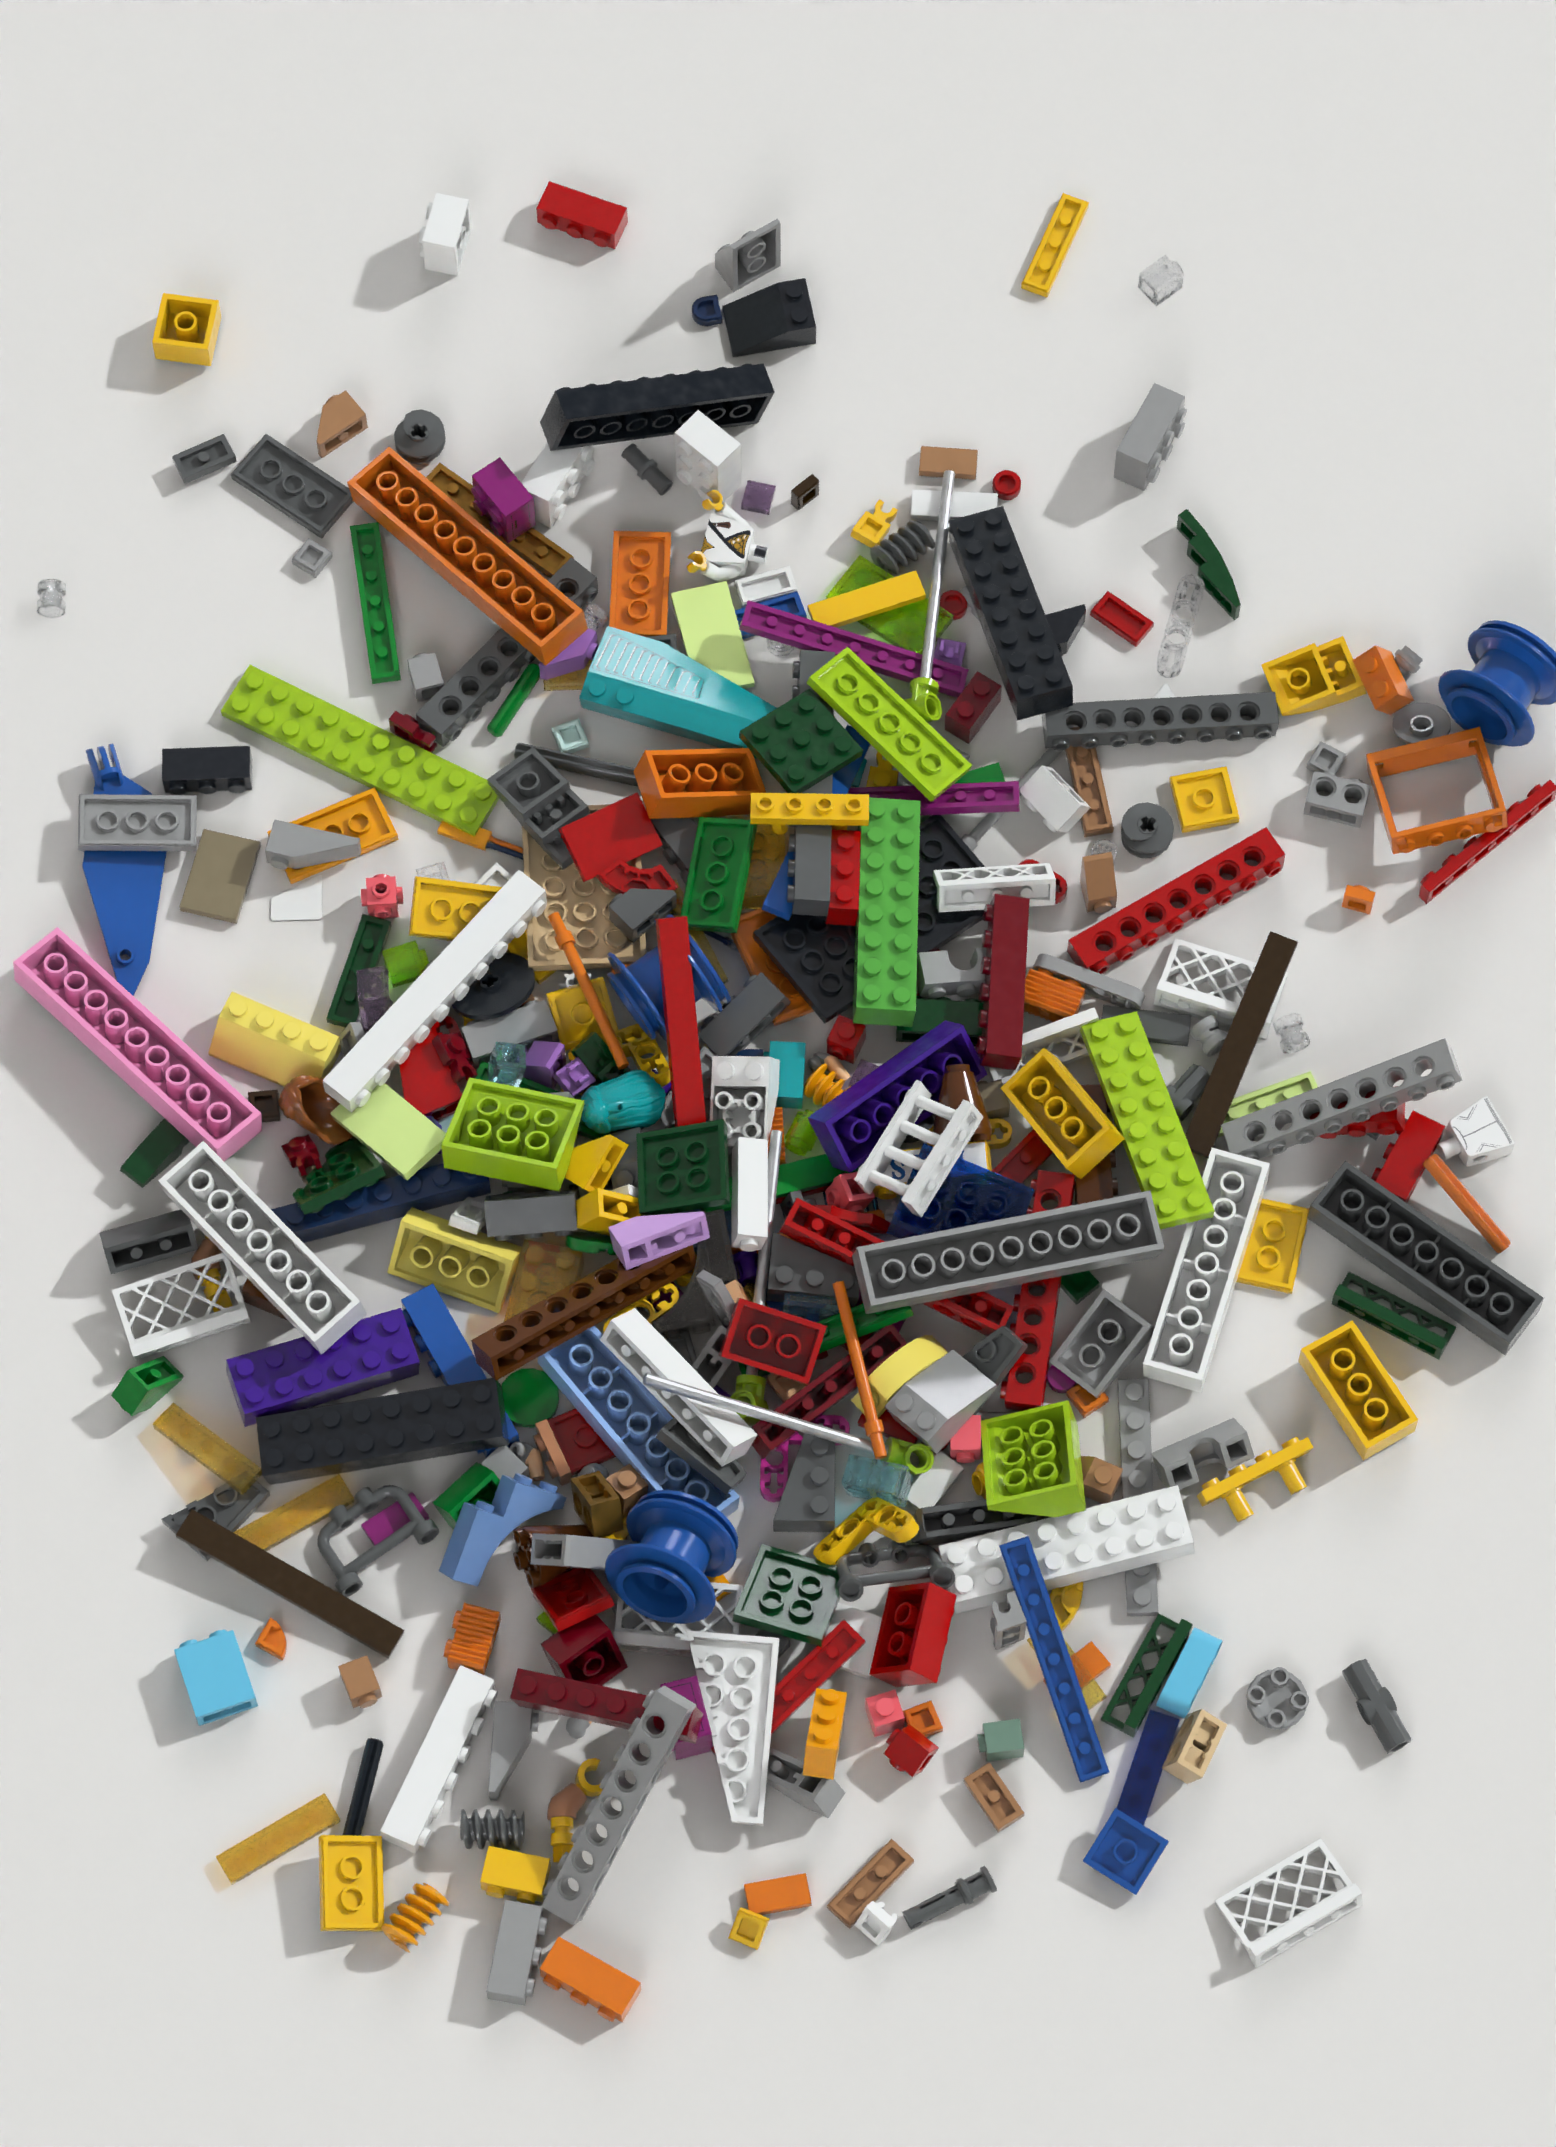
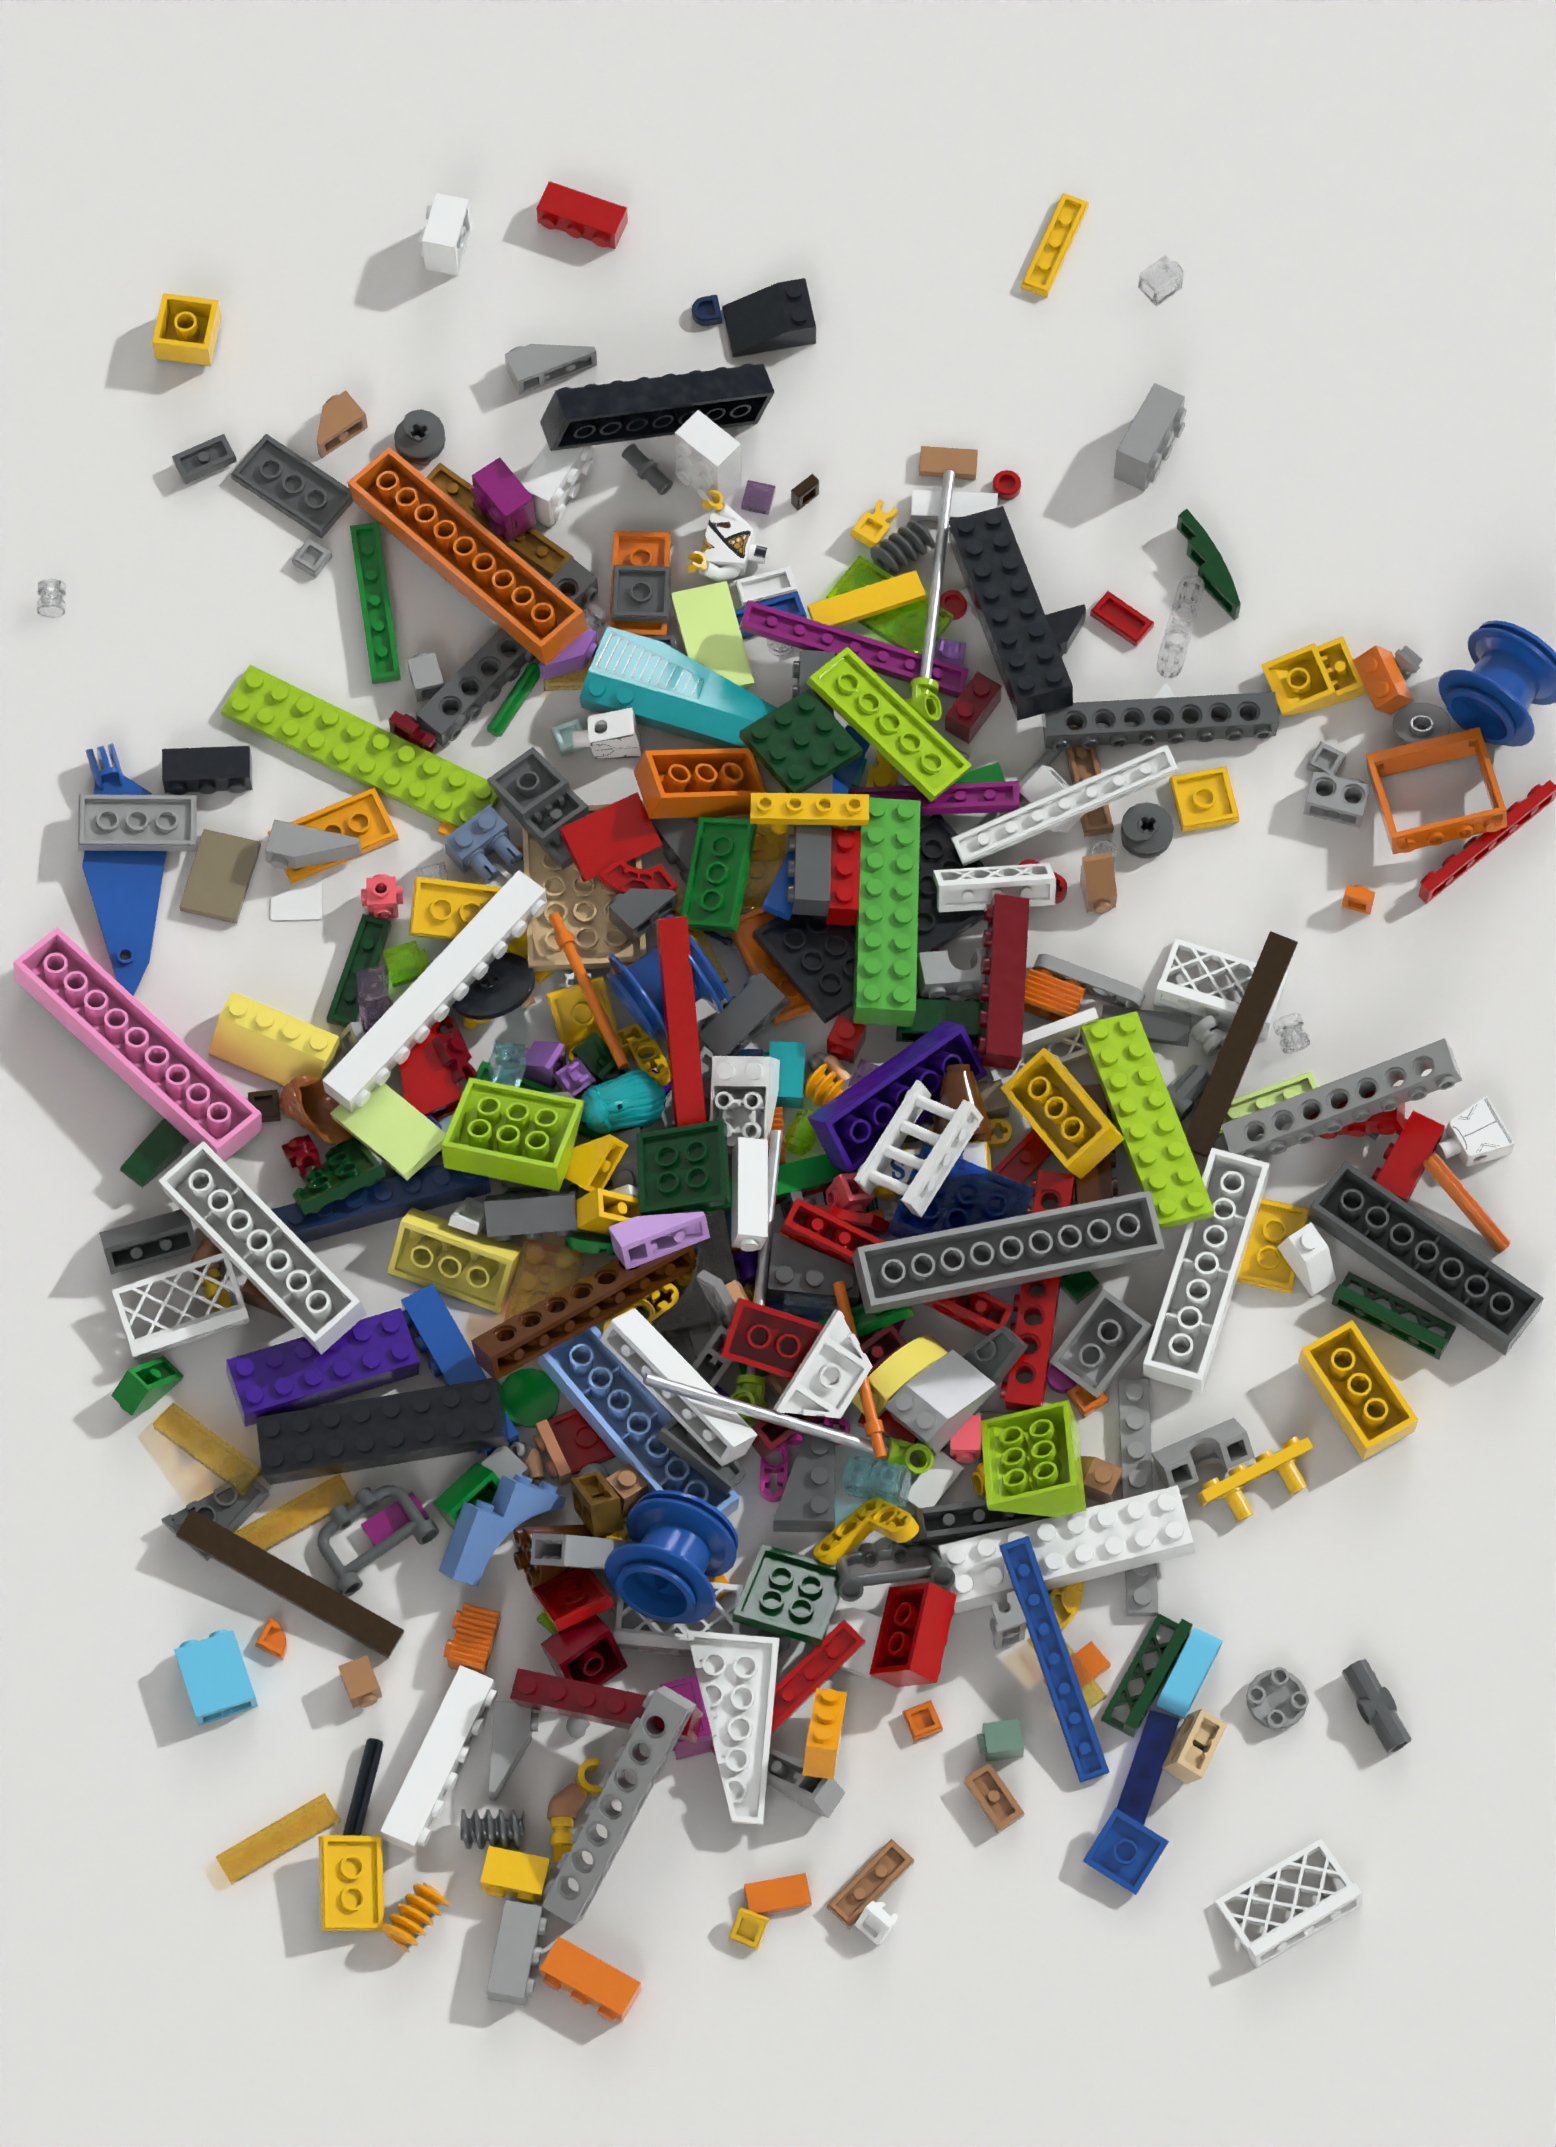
(478, 839): none -> sand blue brick
(520, 1026): light grey brick -> none
(543, 364): none -> light grey slope
(582, 764): dark grey axle -> none
(611, 735): none -> white torso
(641, 593): none -> dark grey tile
(750, 256): light grey slope -> none
(827, 1374): none -> white wing
(884, 1713): coral brick -> none
(909, 1750): red brick -> none
(962, 1892): dark grey pin -> none
(1065, 805): none -> white tile
(1257, 847): red brick -> none
(1309, 1258): none -> white slope

